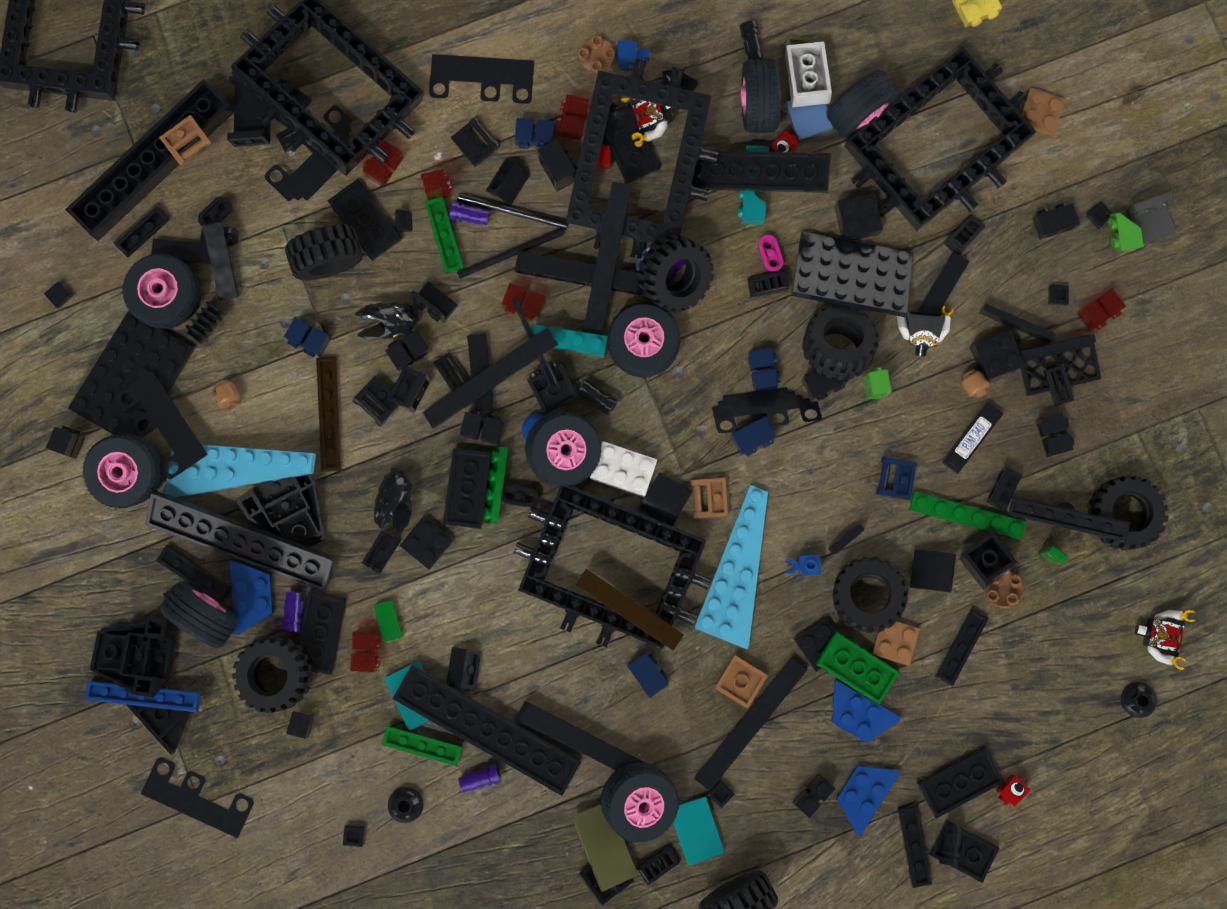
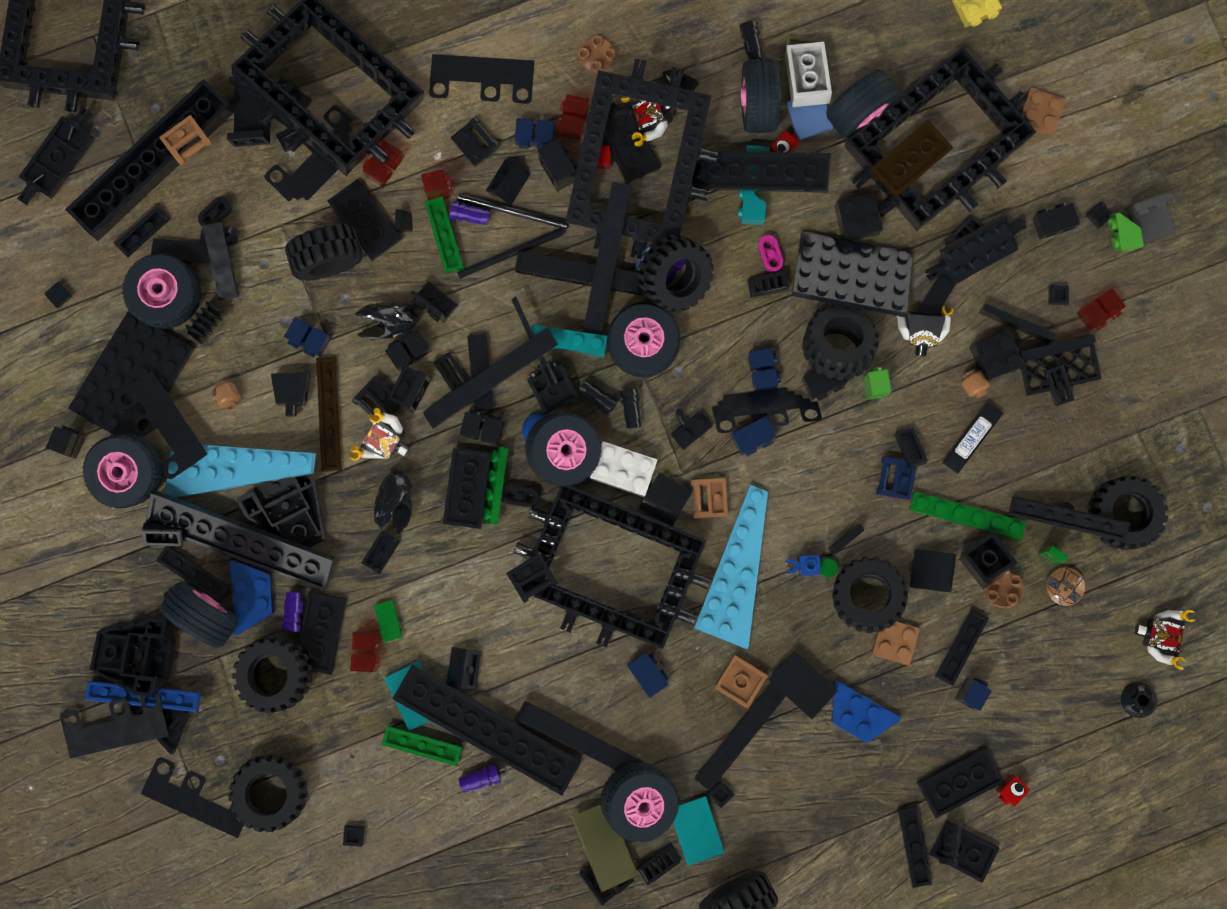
(56, 157): none -> black plate
(120, 732): none -> black piece
(155, 540): none -> black slope
(243, 802): none -> black tyre
(291, 390): none -> black torso
(300, 724): black panel -> none
(382, 438): none -> torso
(412, 797): black piece -> none
(426, 542): black plate -> none
(529, 571): none -> black plate
(532, 306): clear red piece -> none
(628, 52): blue brick -> none
(629, 609): dark brown tile -> none
(631, 409): none -> black axle
(691, 429): none -> black plate
(802, 685): none -> black tile
(809, 802): black piece -> none
(814, 641): black plate -> none
(828, 568): none -> green tile
(857, 667): green tile -> none
(864, 794): blue wing -> none
(911, 158): none -> dark brown plate
(911, 447): none -> black tile
(974, 694): none -> dark blue brick
(977, 250): none -> black plate
(1004, 488): black hinge -> none
(1052, 425): black piece -> none
(1065, 586): none -> medium nougat dish

